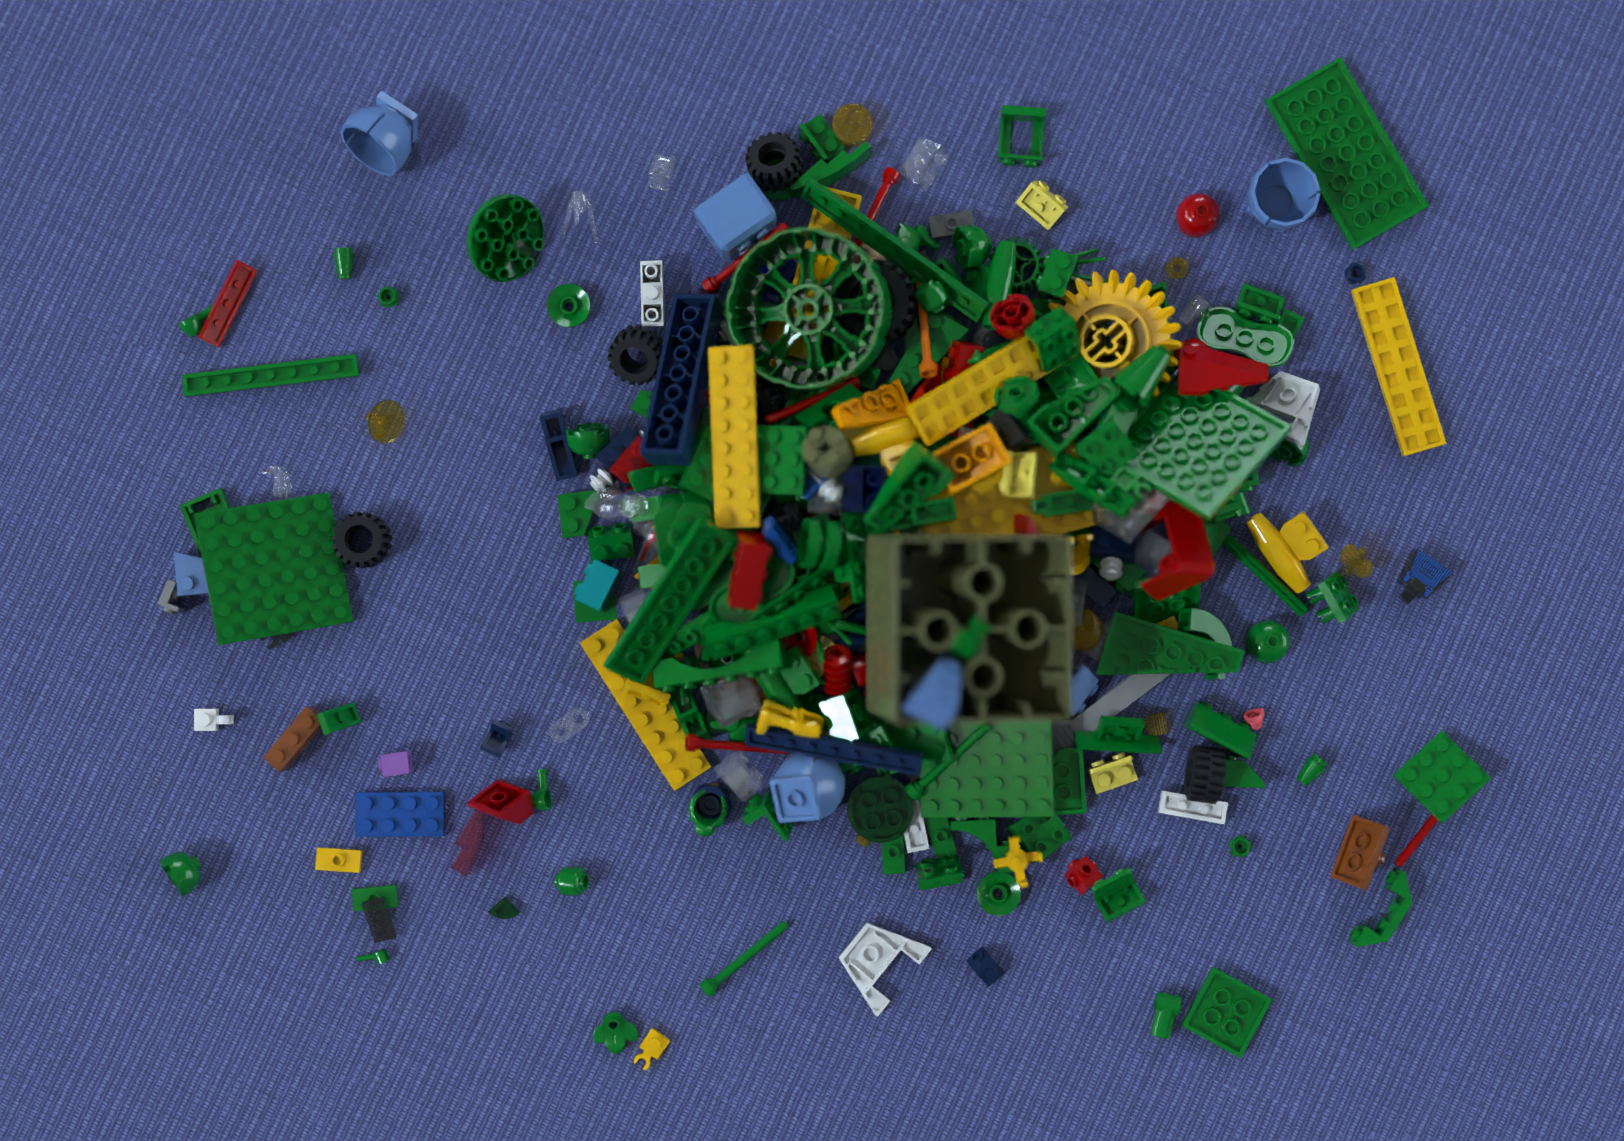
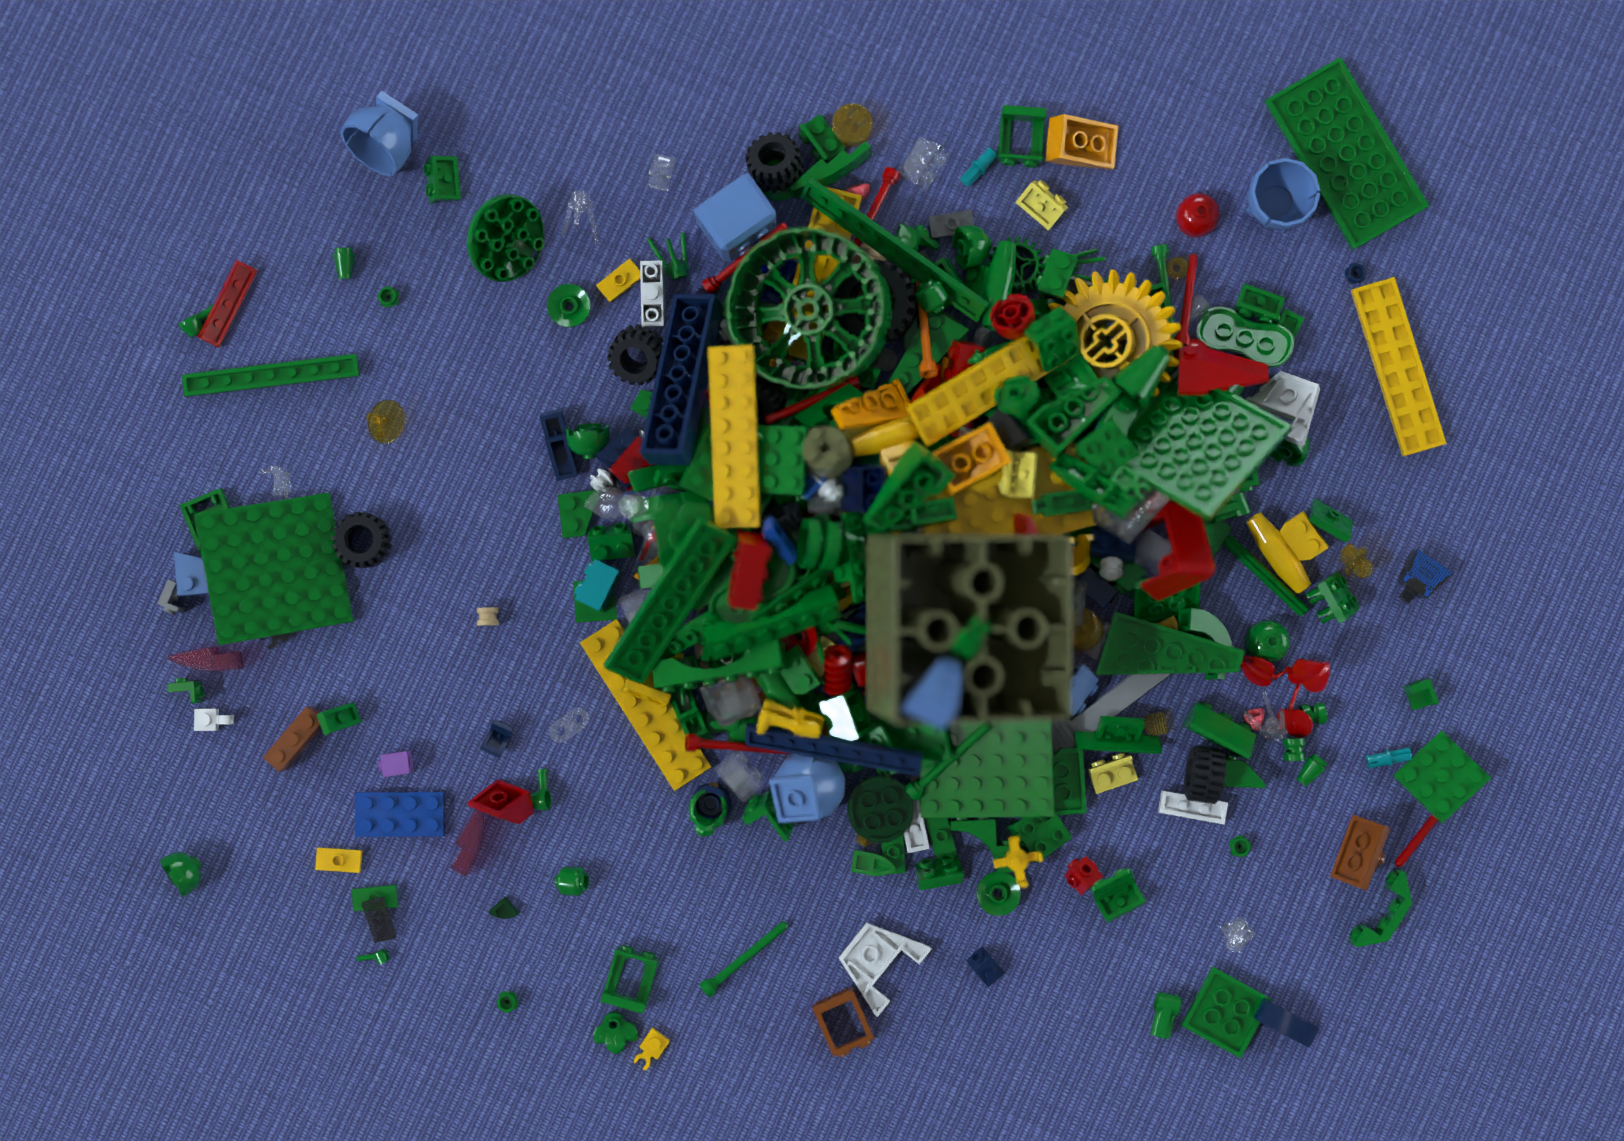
(182, 684): none -> green bracket
(209, 659): none -> clear pink slope
(442, 179): none -> green bracket
(488, 616): none -> tan wheel
(501, 1002): none -> green plate
(619, 280): none -> yellow plate
(634, 1004): none -> green panel
(676, 268): none -> green plant
(836, 1000): none -> dark orange window
(860, 189): none -> coral piece
(870, 864): none -> green plate
(978, 167): none -> teal axle
(1081, 142): none -> light orange slope
(1160, 253): none -> green piece
(1183, 335): none -> red piece
(1237, 934): none -> clear rock
(1273, 727): none -> clear plant
(1286, 1022): none -> dark blue slope
(1294, 749): none -> green wheel
(1310, 673): none -> red plant
(1316, 712): none -> green wheel
(1330, 520): none -> green plate
(1388, 757): none -> teal axle
(1421, 694): none -> green panel

